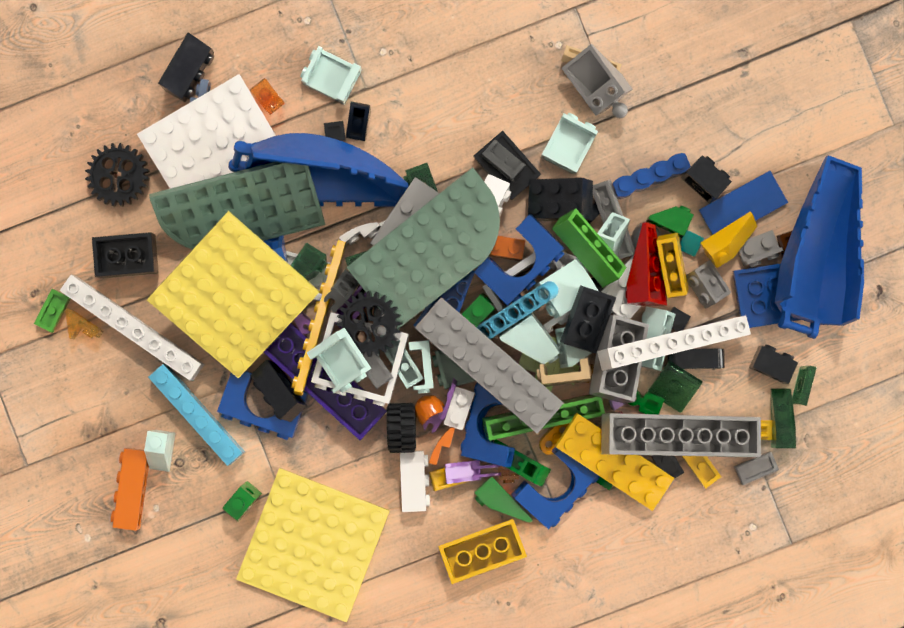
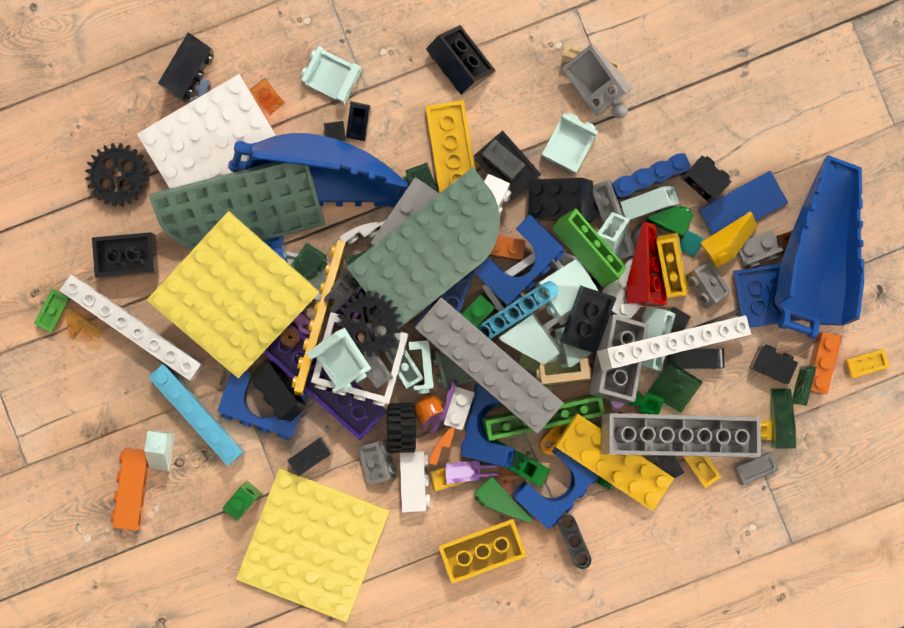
(285, 337): none -> clear orange plate
(309, 456): none -> black brick
(377, 462): none -> light grey bracket
(449, 141): none -> yellow plate
(460, 59): none -> black slope
(580, 548): none -> black beam
(650, 202): none -> light aqua slope
(824, 358): none -> orange brick
(867, 363): none -> yellow plate

